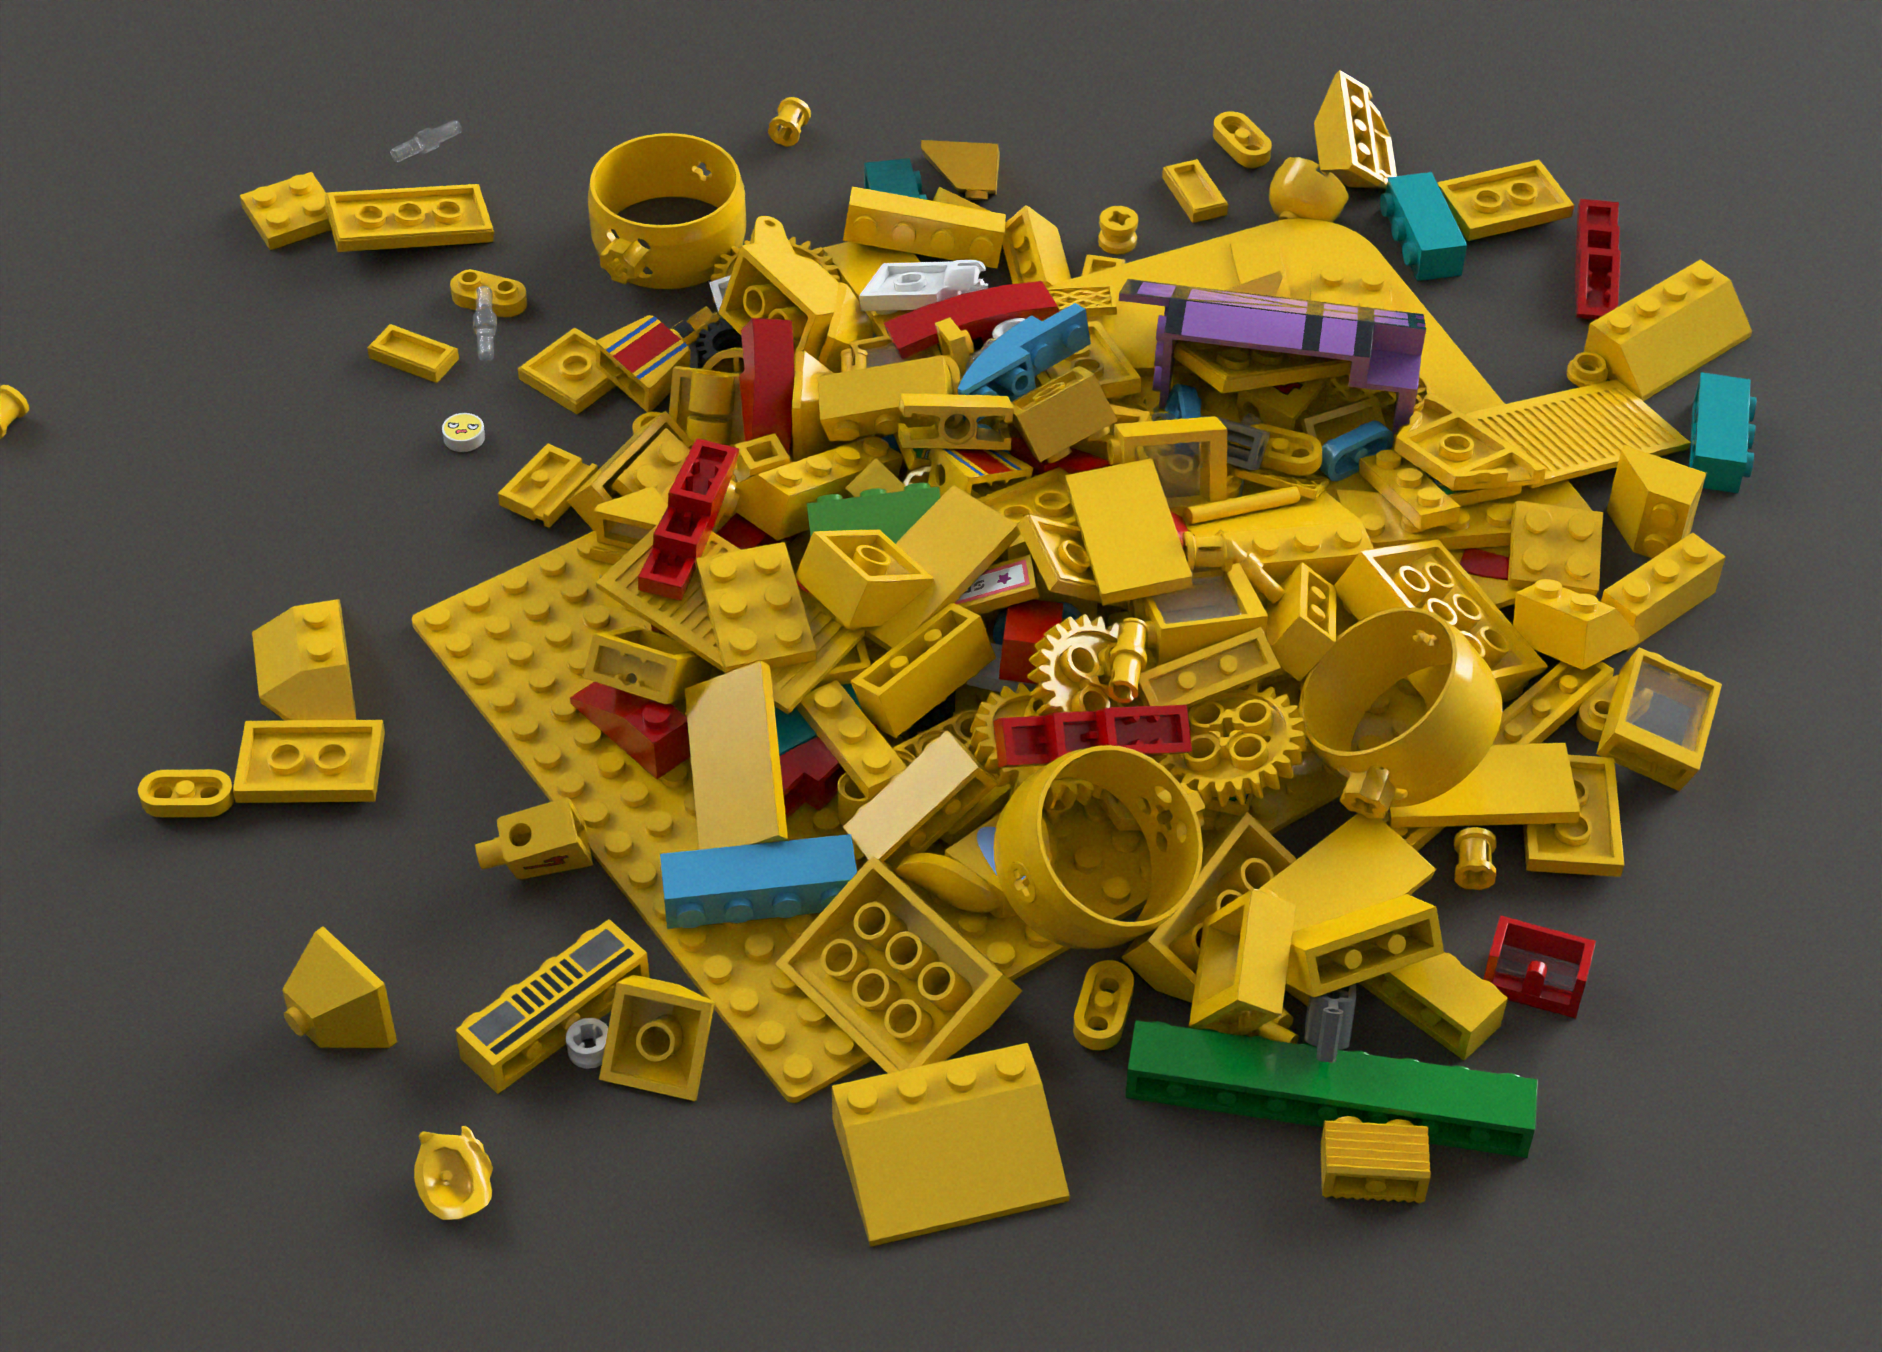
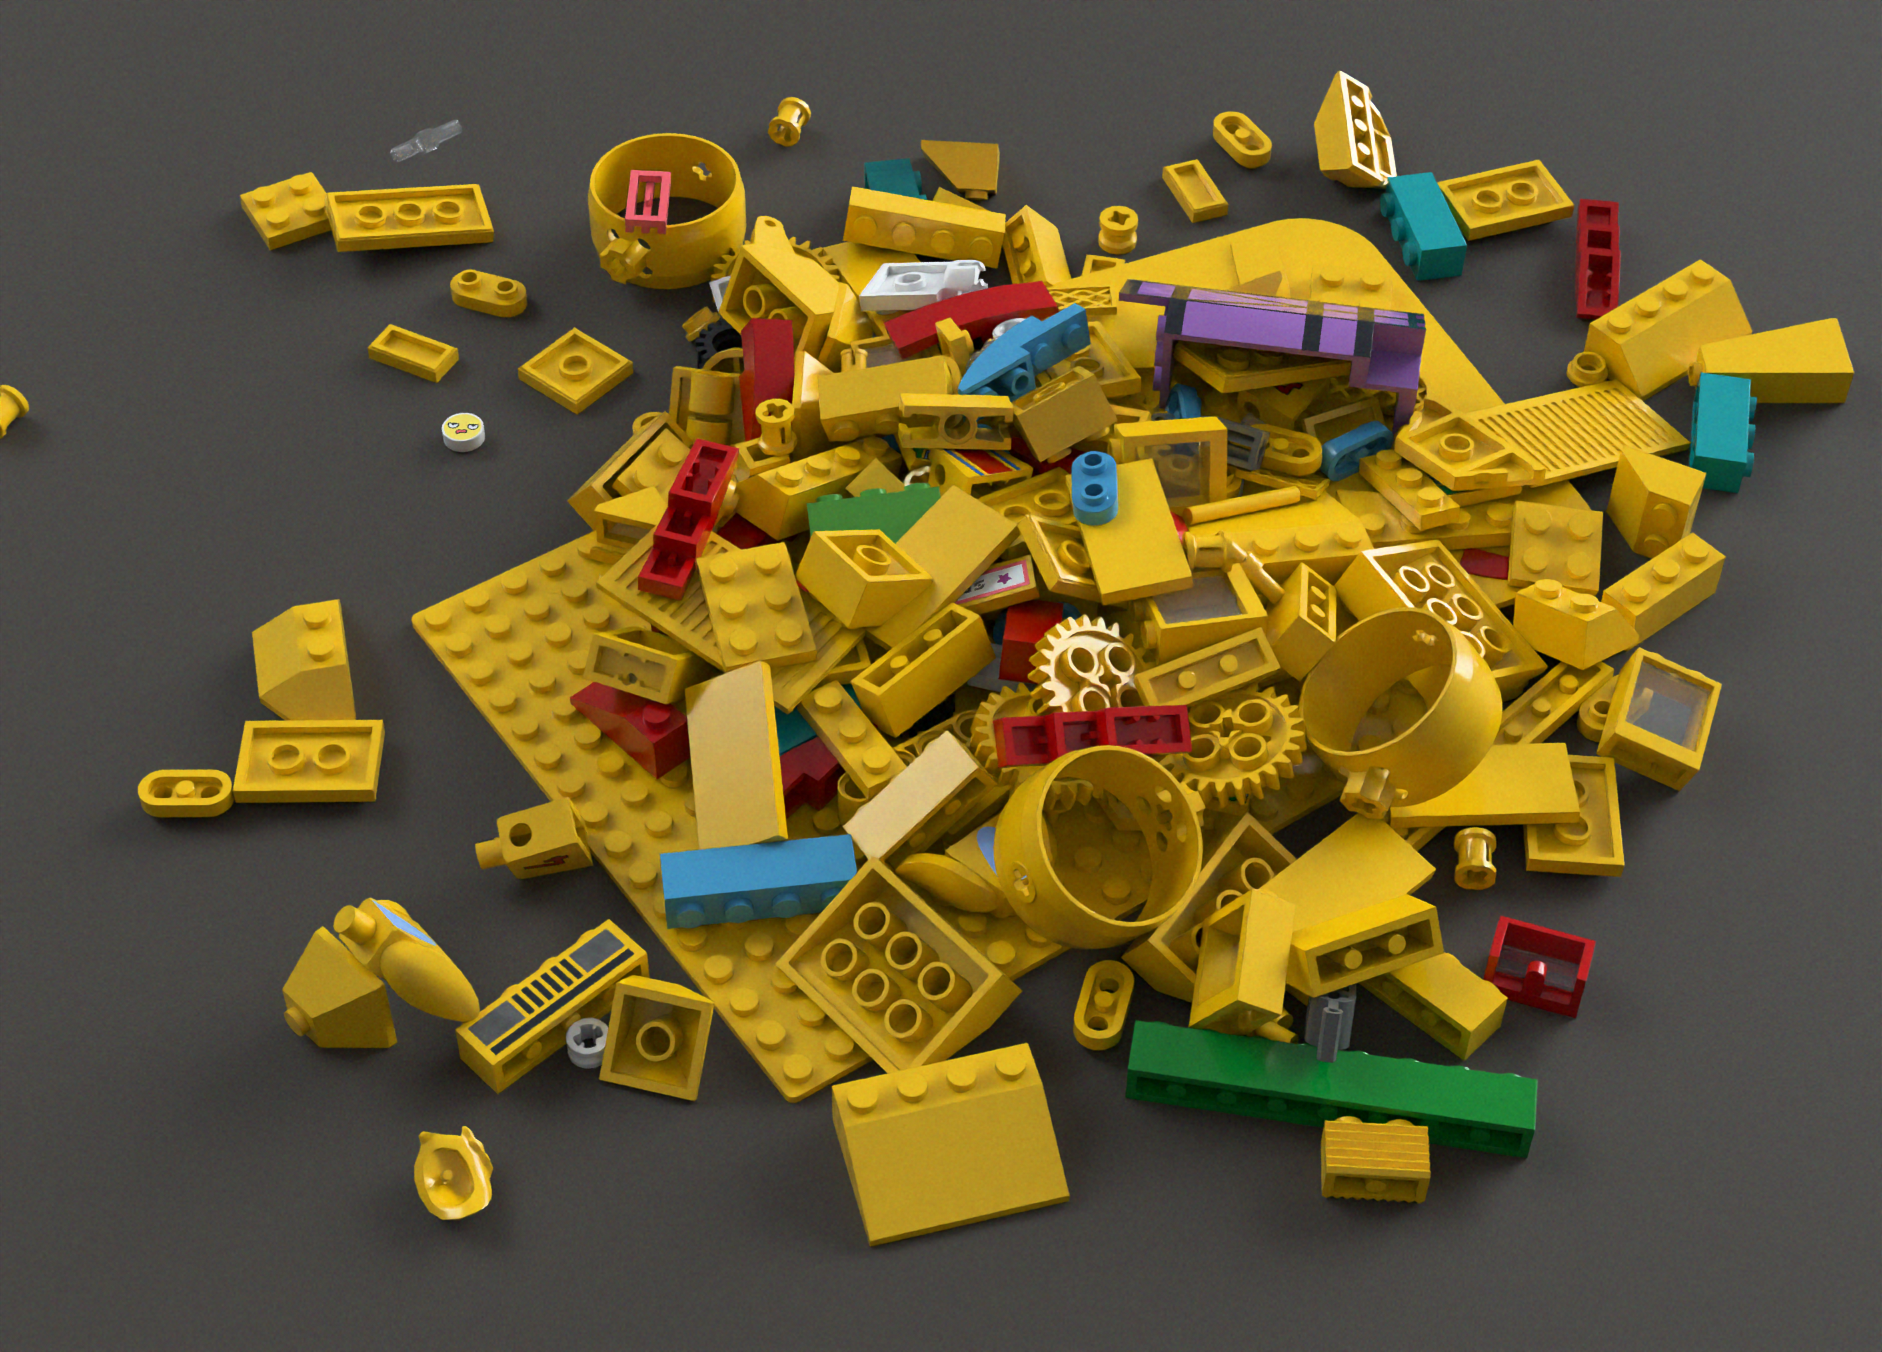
(407, 958): none -> yellow torso
(484, 323): clear bar -> none
(546, 485): yellow plate -> none
(643, 358): yellow torso -> none
(647, 220): none -> coral tile
(776, 427): none -> yellow bush
(1094, 488): none -> dark azure plate
(1128, 660): yellow pin -> none
(1305, 193): yellow cylinder -> none
(1784, 364): none -> yellow slope

